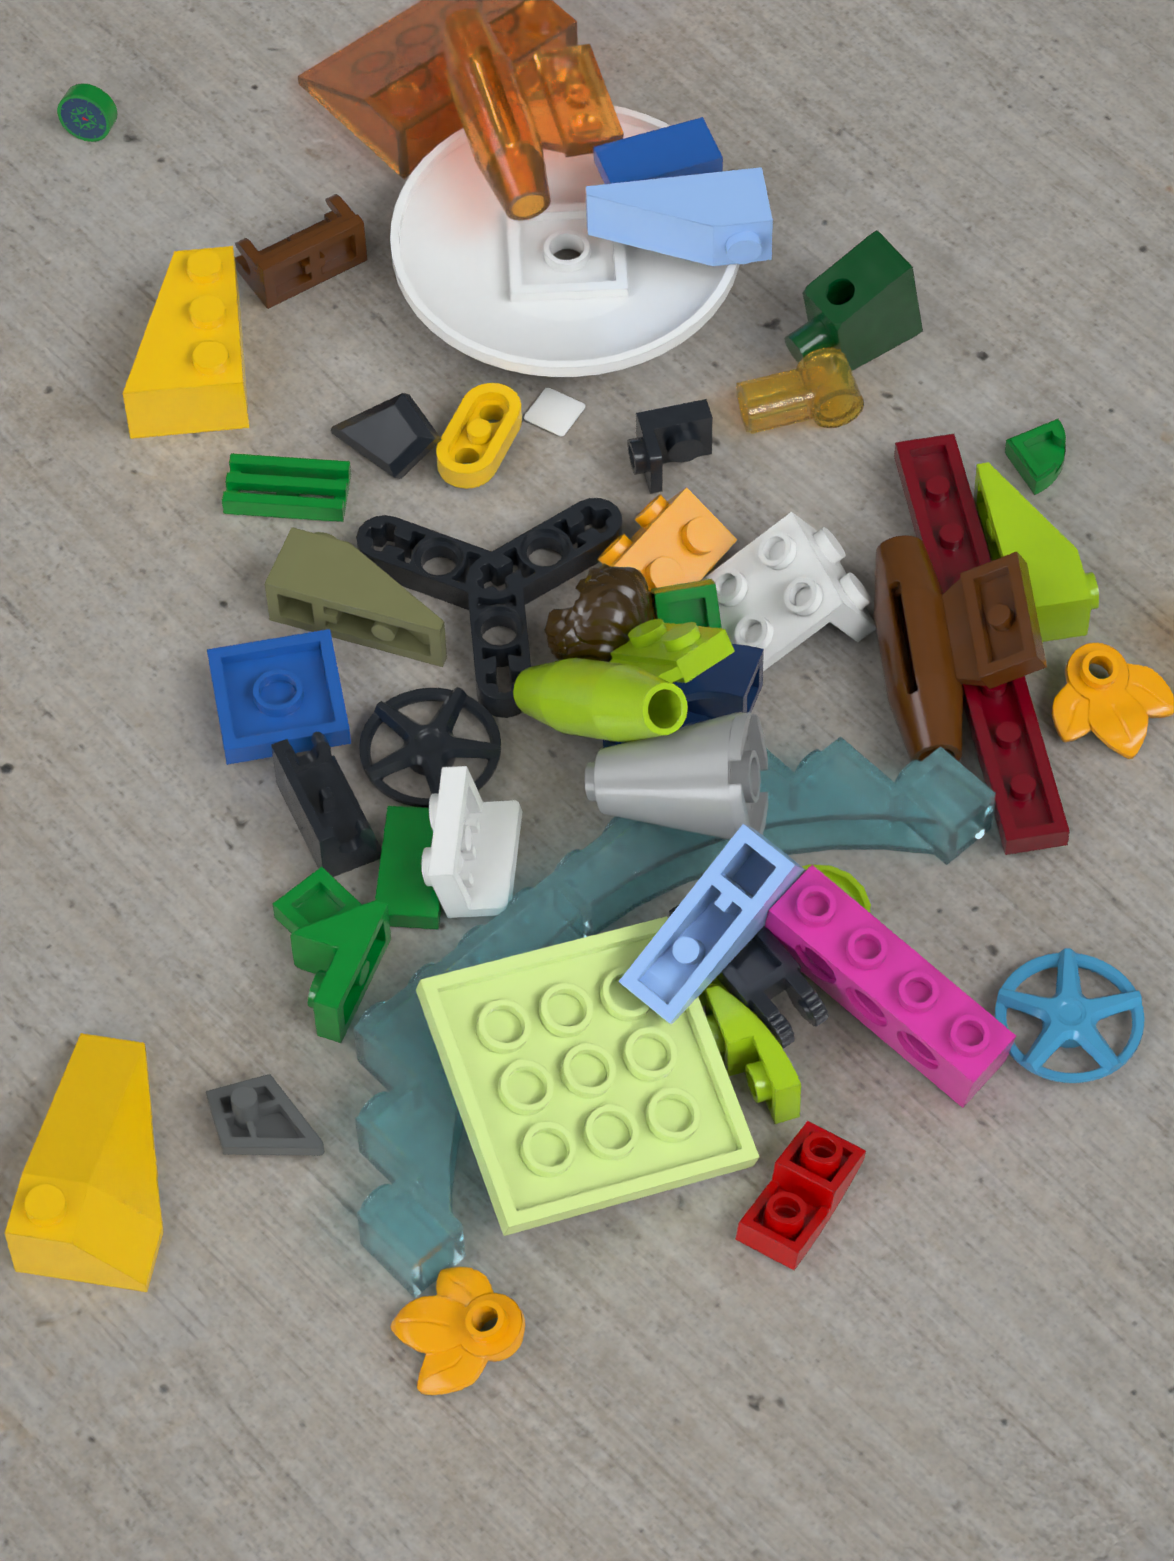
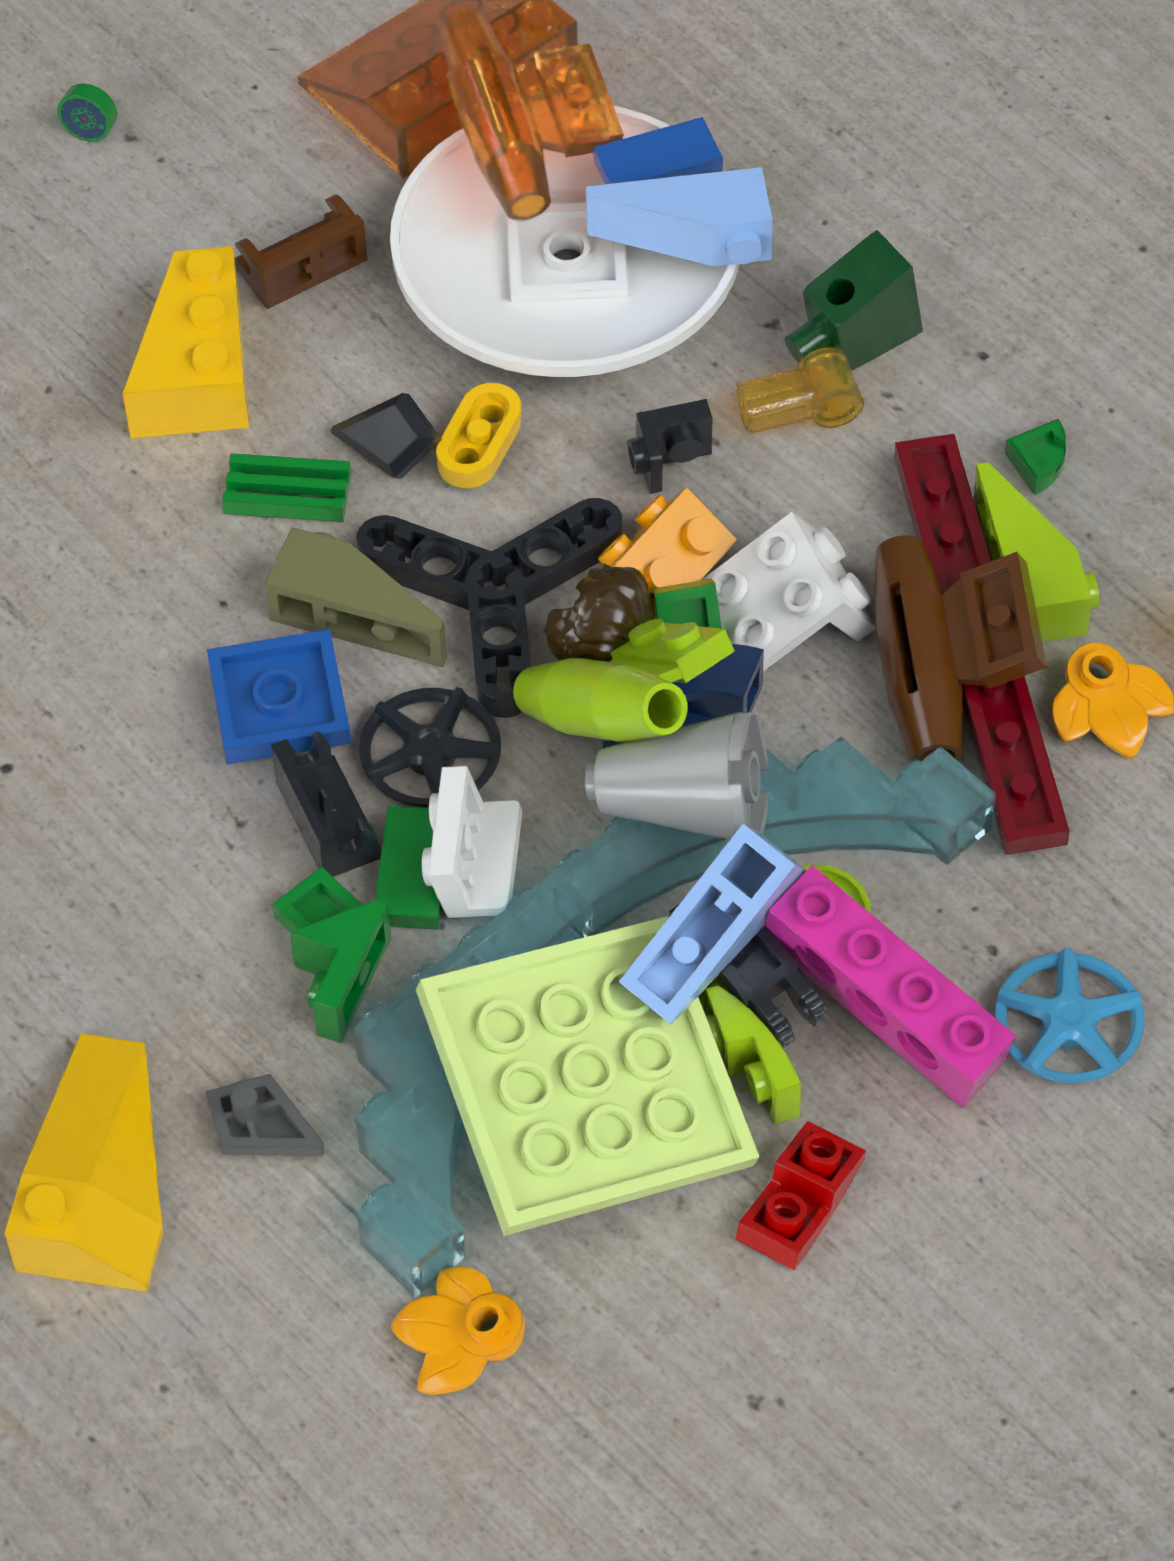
(554, 412): white sticker -> none

